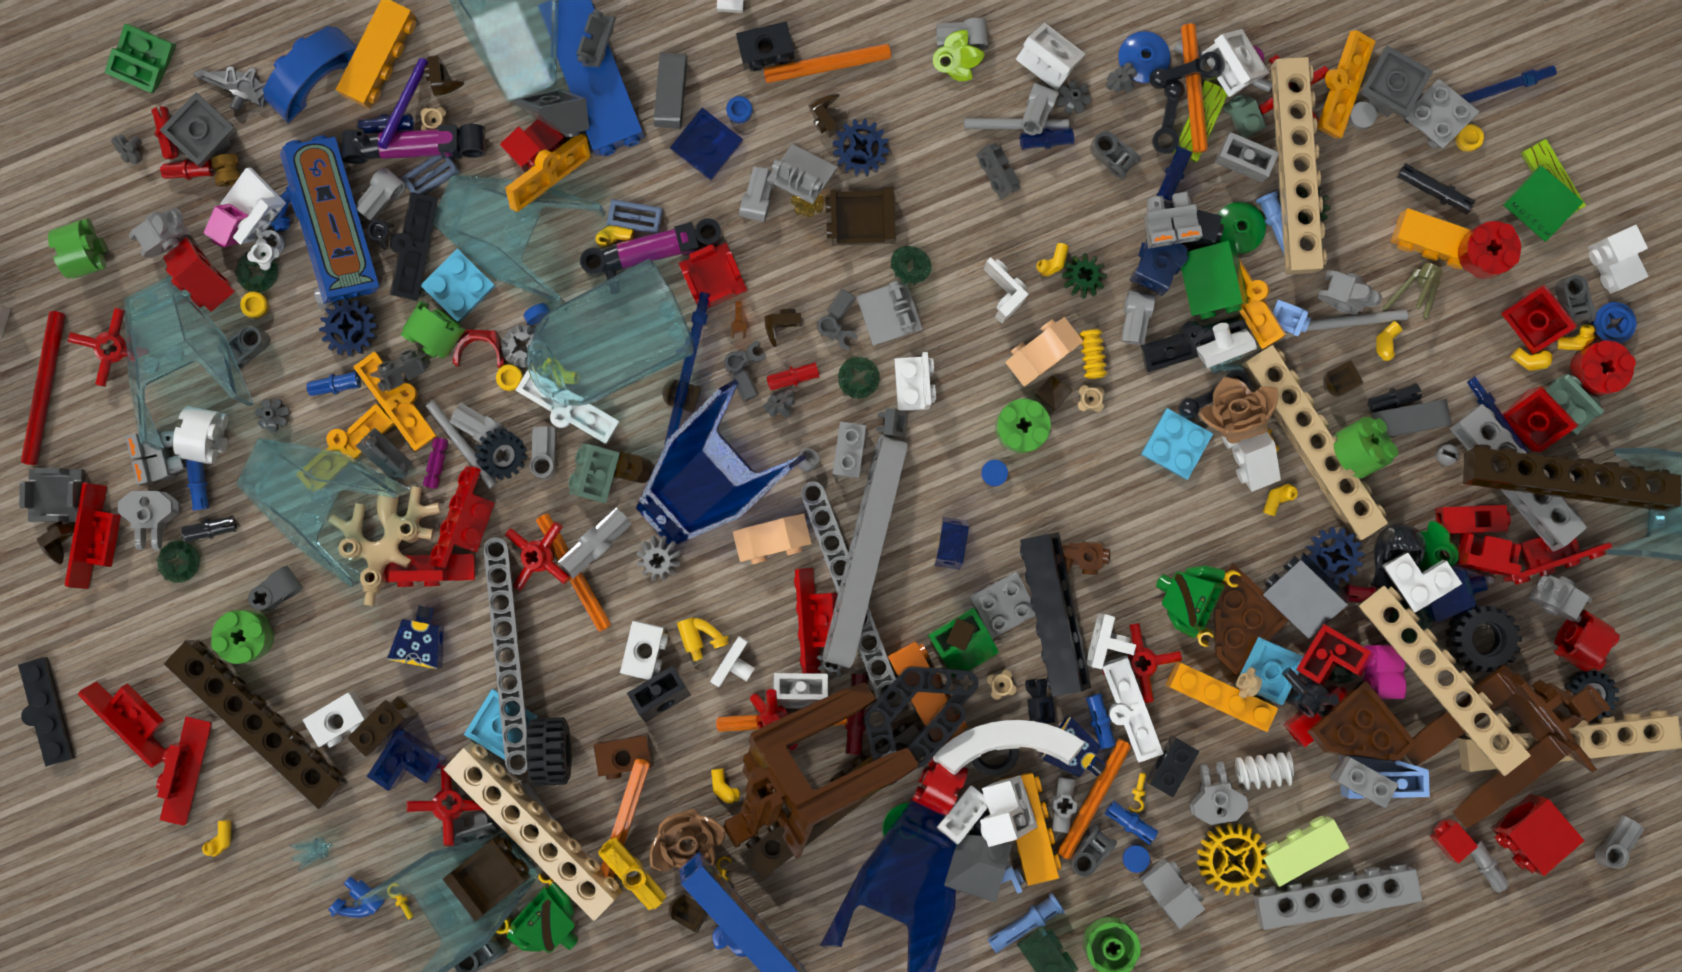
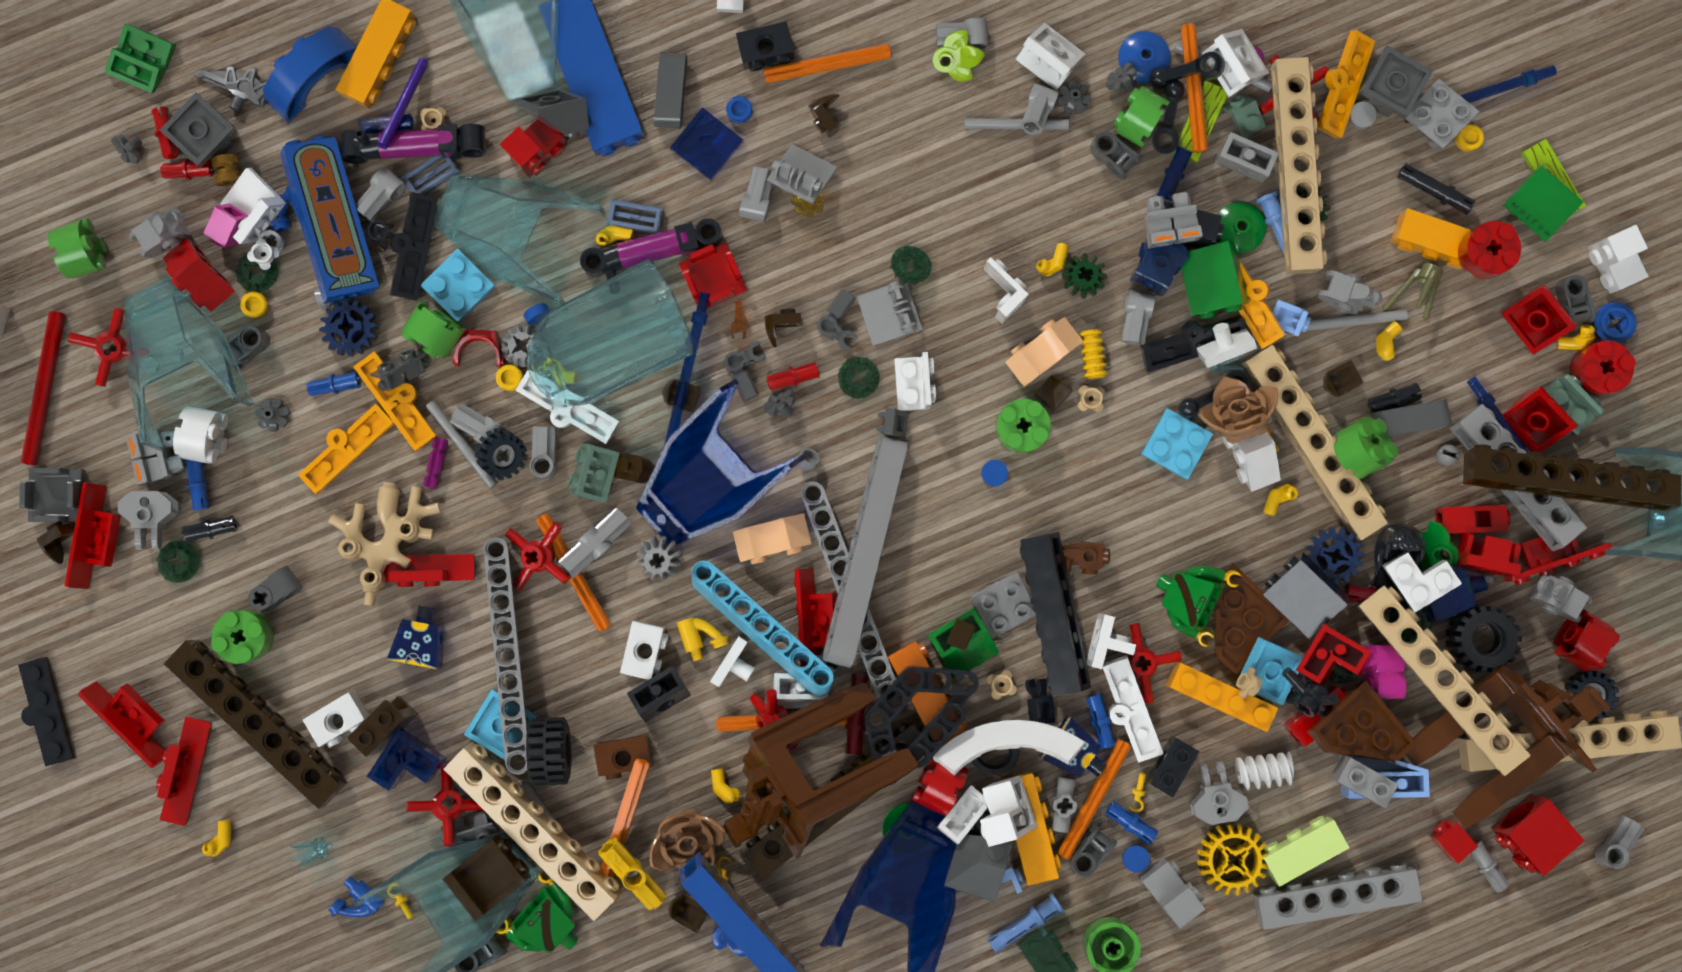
(299, 487): clear light blue windscreen -> none
(384, 454): dark grey hinge -> none
(435, 74): dark brown plate -> none
(464, 521): red bracket -> none
(548, 170): light orange hinge -> none
(592, 50): dark grey hinge -> none
(767, 639): none -> medium azure beam
(849, 450): light grey brick -> none
(861, 217): dark brown panel -> none
(869, 140): dark blue gear -> none
(951, 543): clear blue torso -> none
(1002, 181): dark grey hinge -> none
(1047, 139): clear blue pin -> none
(1140, 116): none -> bright green brick
(1532, 362): yellow arm -> none

